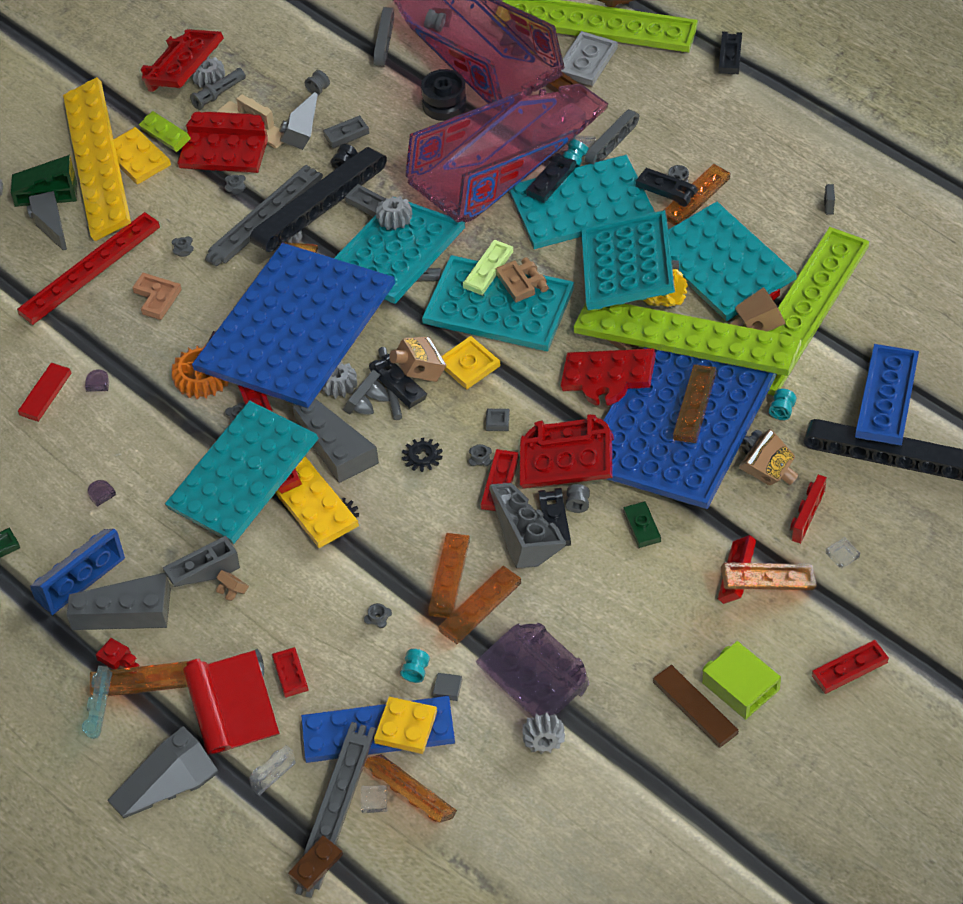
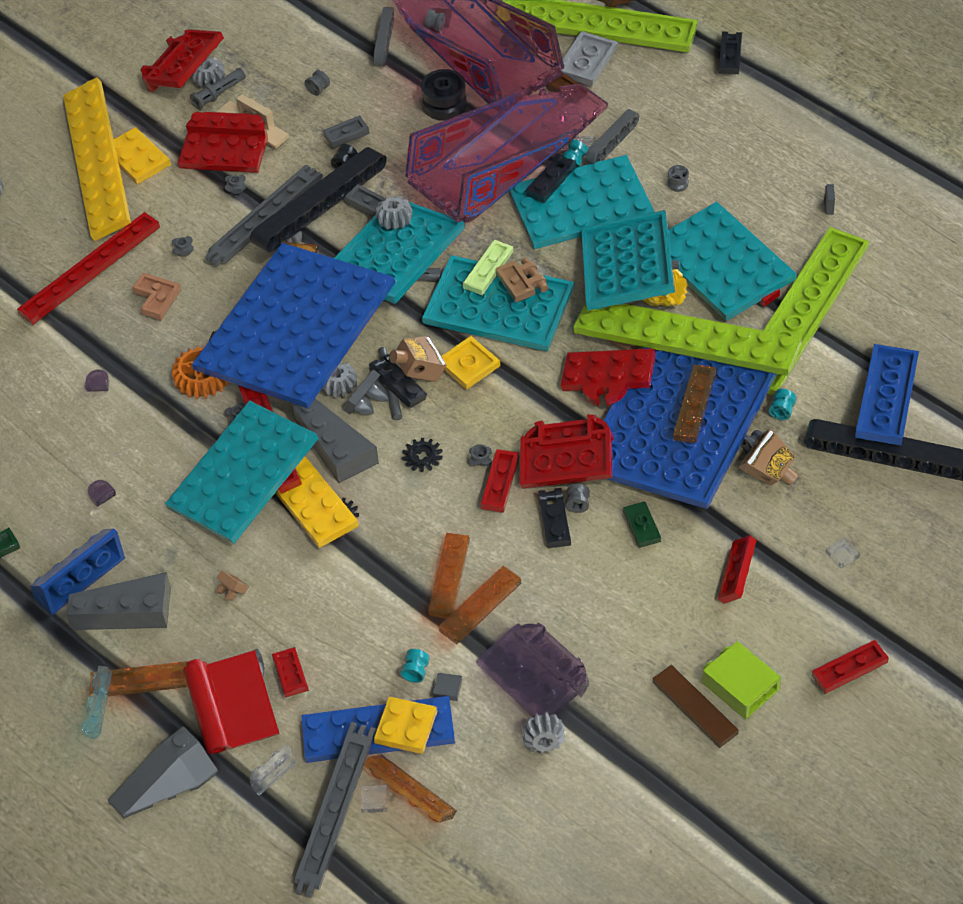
(44, 392): red tile -> none
(47, 217): dark grey slope -> none
(48, 177): dark green wedge -> none
(116, 654): red plate -> none
(164, 131): lime plate -> none
(203, 563): dark grey slope -> none
(298, 126): slope -> none
(315, 863): reddish brown plate -> none
(378, 609): dark grey plate -> none
(497, 419): dark grey tile -> none
(525, 531): dark grey wedge -> none
(666, 186): black plate -> none
(707, 186): clear orange plate -> none
(759, 312): medium nougat torso -> none
(768, 576): clear orange plate -> none
(808, 508): red plate -> none

